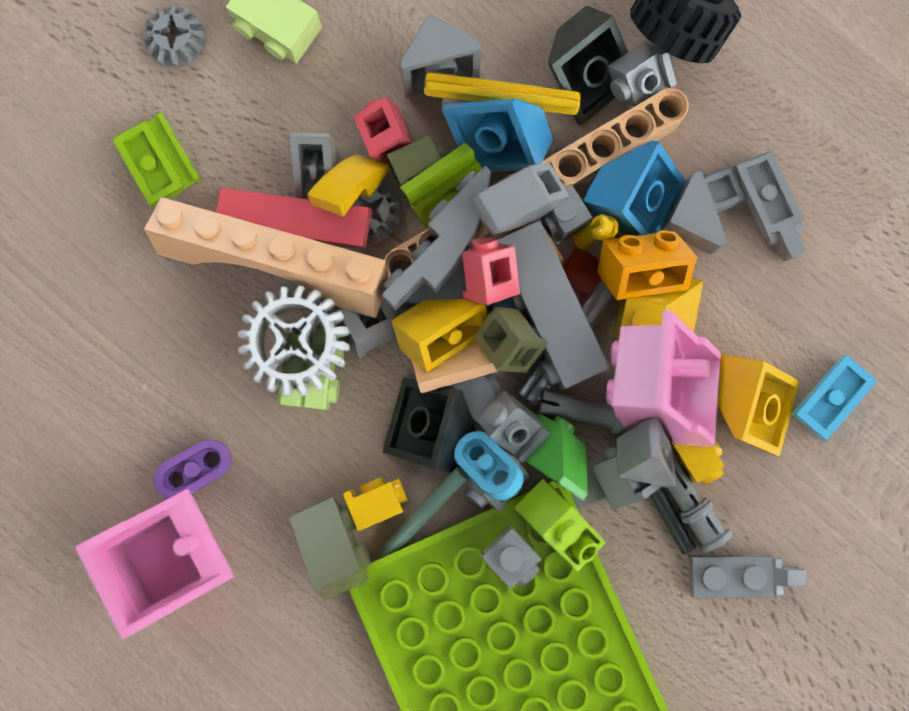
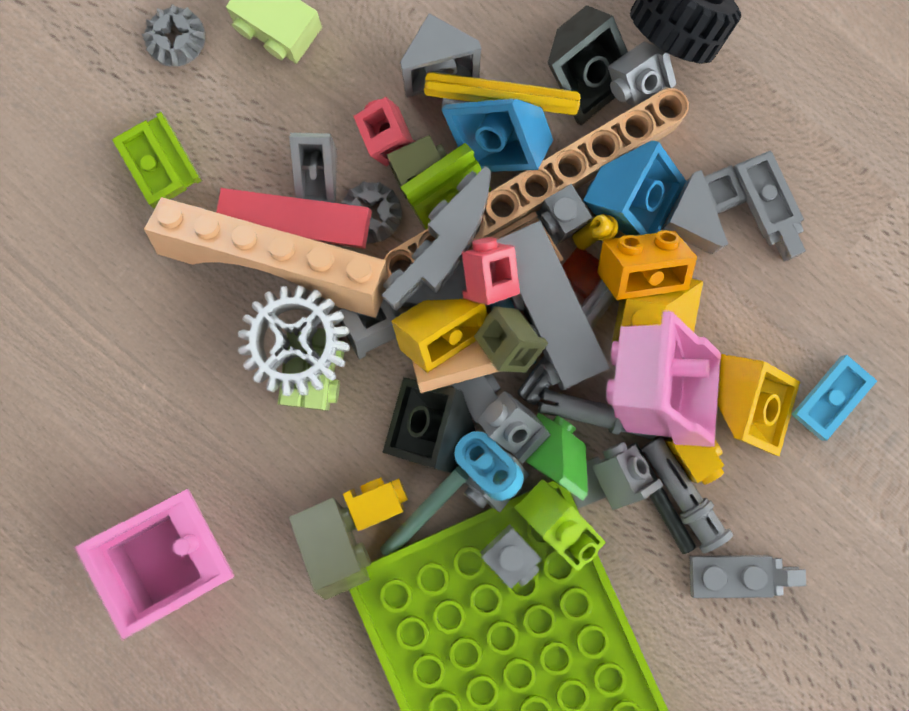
(194, 468): medium lavender plate -> none
(345, 183): yellow slope -> none
(520, 198): light grey slope -> none
(646, 454): light grey slope -> none

